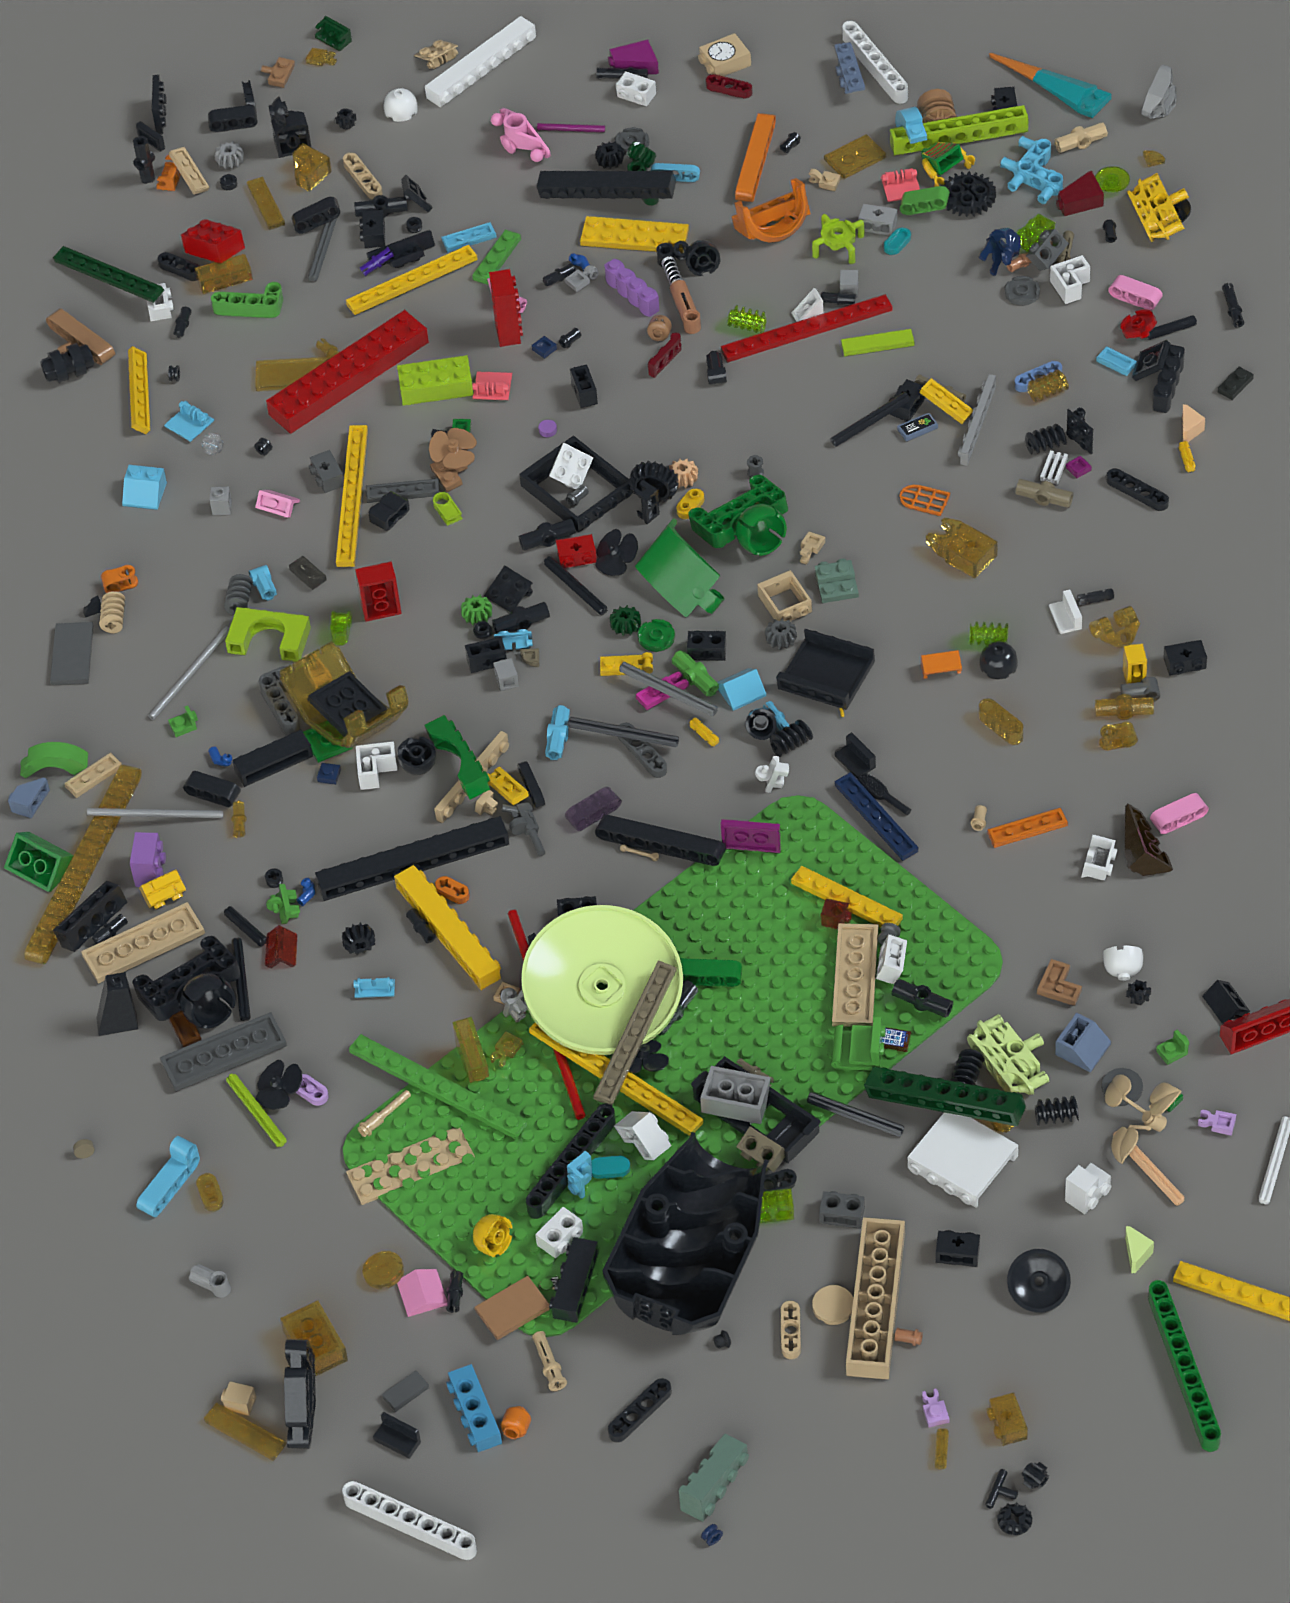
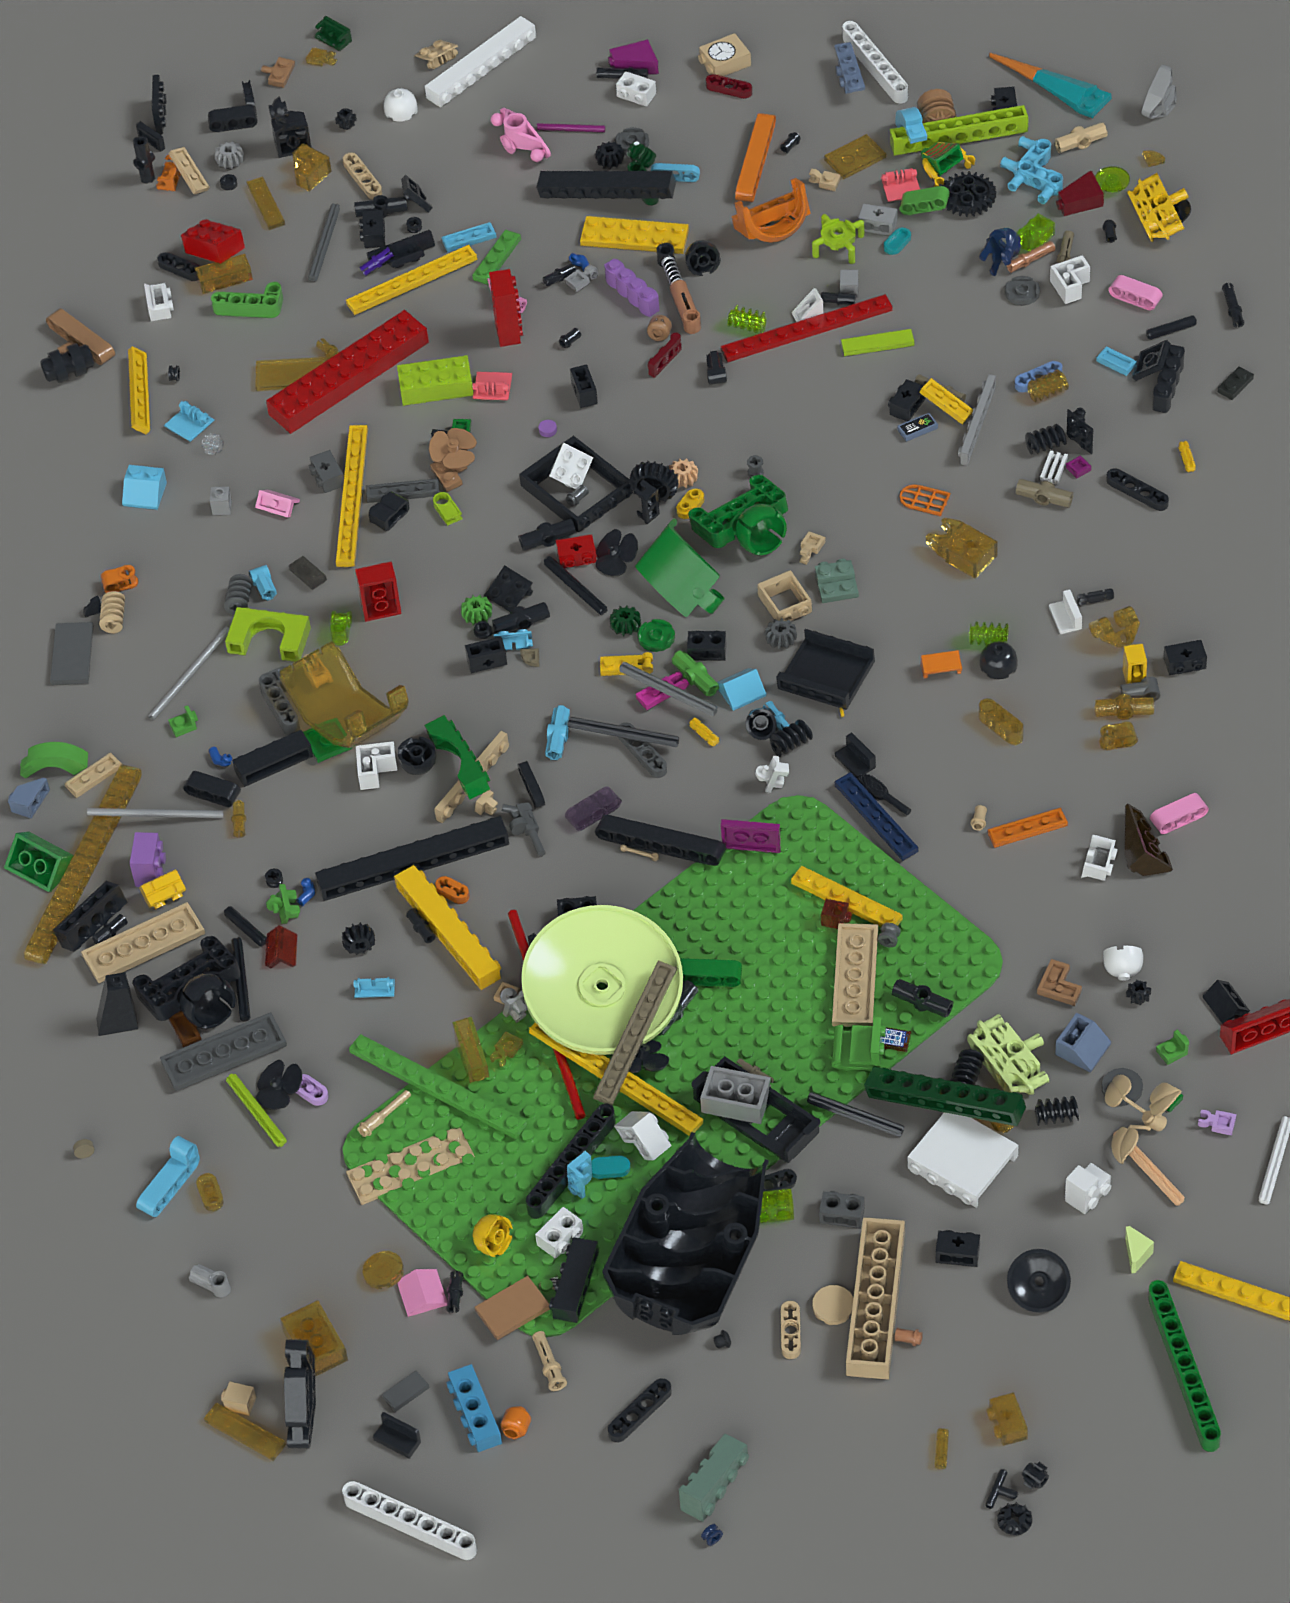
(108, 274): dark green tile -> none
(182, 321): black axle -> none
(263, 446): black bush -> none
(316, 215): black beam -> none
(328, 773): dark blue plate -> none
(343, 698): black plate -> none
(506, 674): light grey brick -> none
(507, 786): yellow plate -> none
(544, 347): dark blue plate -> none
(680, 244): black bush -> none
(763, 1147): dark tan brick -> none
(870, 419): black axle -> none
(891, 959): white brick -> none
(934, 1410): lavender plate -> none
(1049, 252): dark grey brick -> none
(1139, 324): red plate -> none
(1192, 423): light nougat slope -> none

